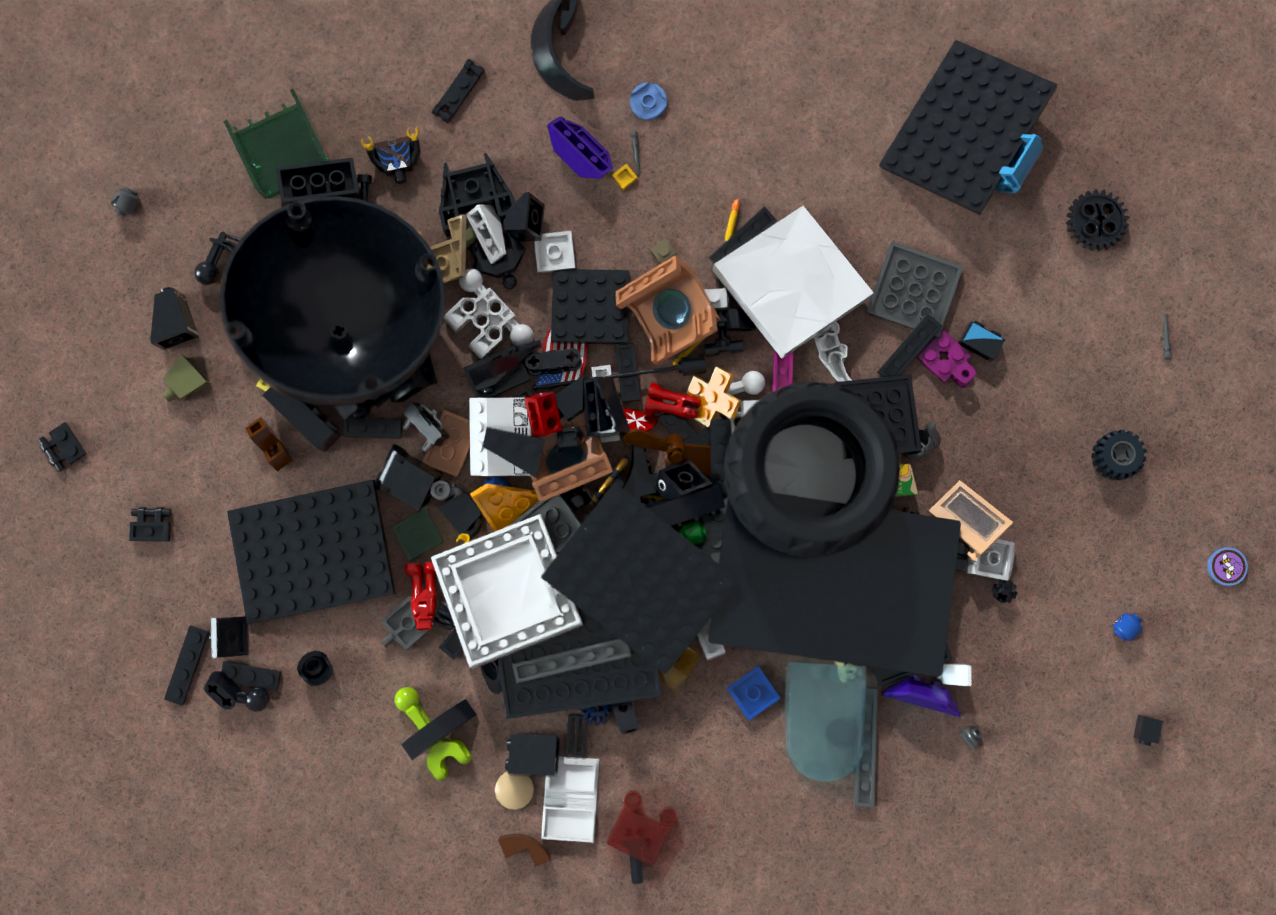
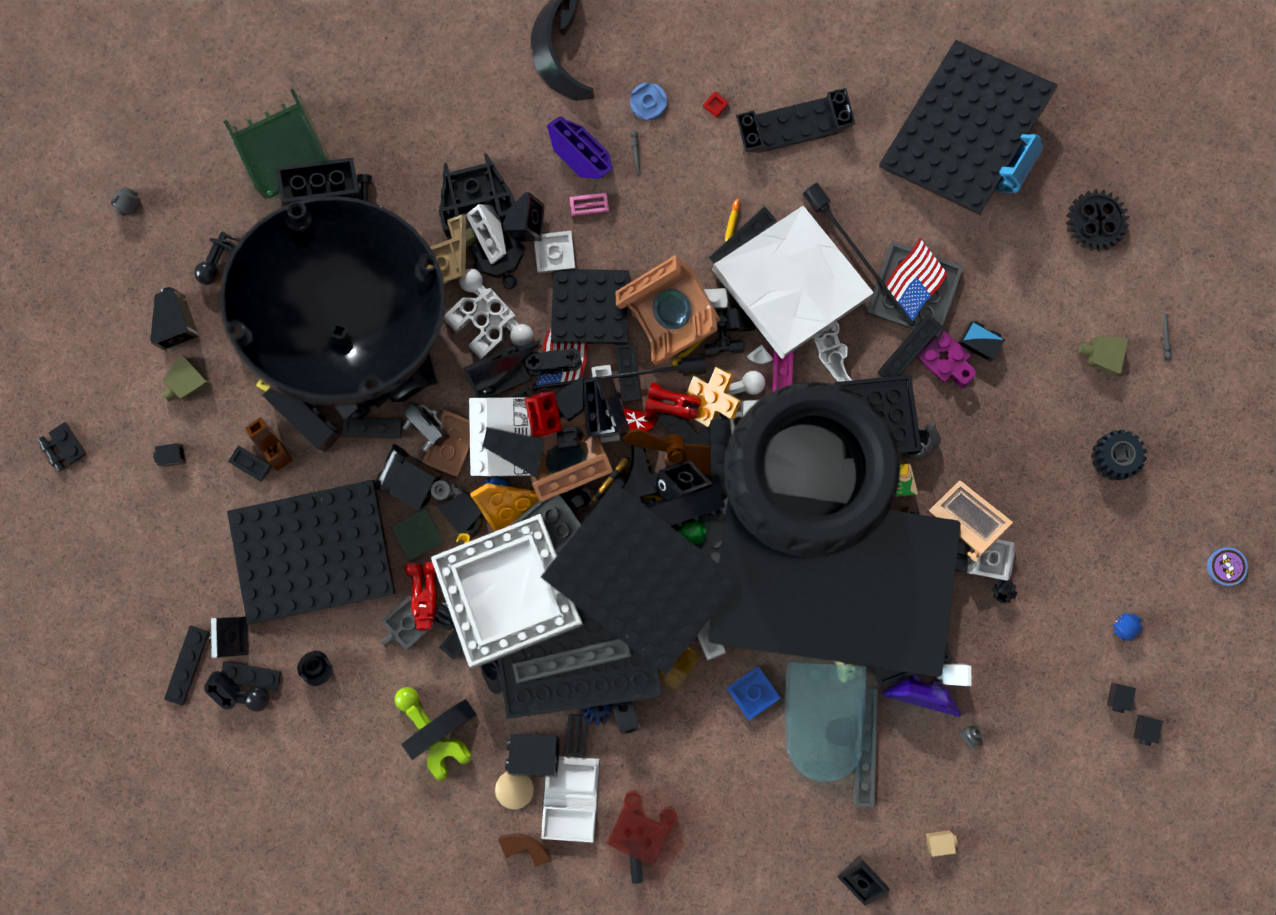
(150, 531): black plate -> none
(169, 455): none -> black brick
(249, 463): none -> black plate
(395, 155): torso -> none
(458, 91): black plate -> none
(592, 204): none -> bright pink tile
(624, 177): yellow tile -> none
(663, 251): dark tan plate -> none
(715, 104): none -> red tile
(760, 356): none -> white tile
(796, 122): none -> black slope
(863, 881): none -> black slope
(912, 279): none -> flag
(941, 843): none -> tan brick
(1105, 353): none -> olive torso
(1121, 697): none -> black brick

